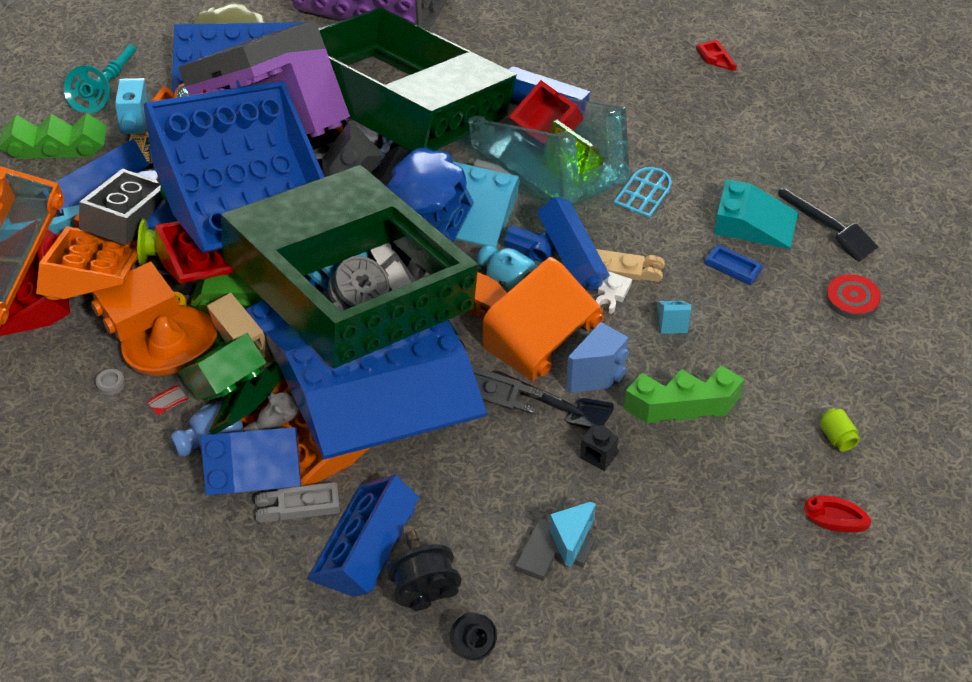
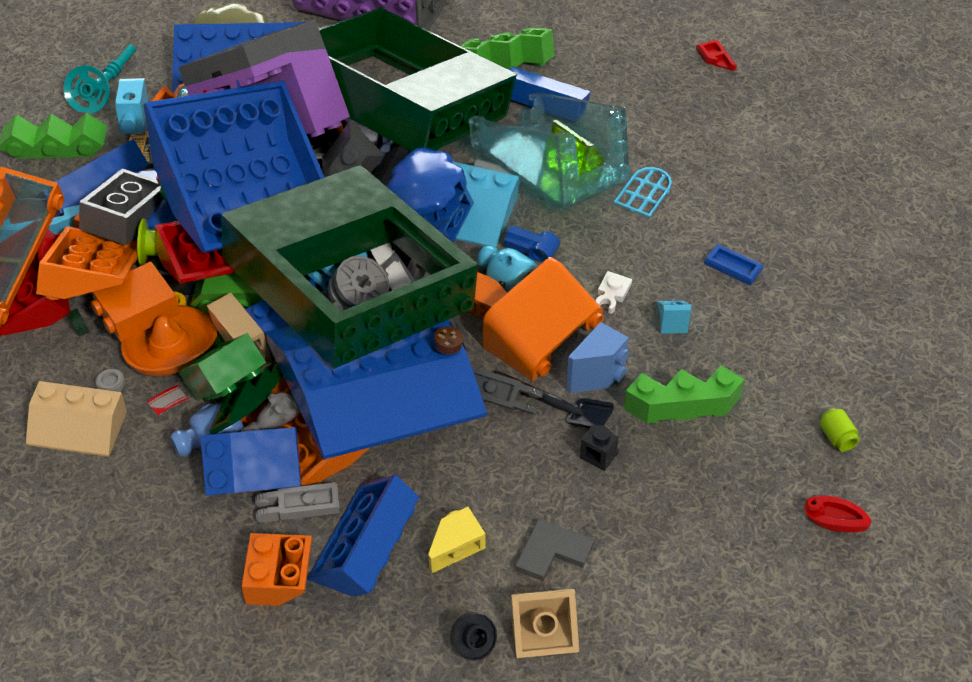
(74, 418): none -> tan slope
(78, 322): none -> clear green tile
(275, 568): none -> orange slope
(423, 573): black wheel -> none
(448, 340): none -> reddish brown tile
(455, 539): none -> light yellow slope
(509, 50): none -> bright green brick
(543, 107): red piece -> none
(544, 623): none -> tan slope
(570, 529): medium azure slope -> none
(573, 243): blue brick -> none
(632, 265): tan hinge -> none
(754, 216): teal slope -> none
(851, 238): black piece -> none
(853, 296): red tile -> none

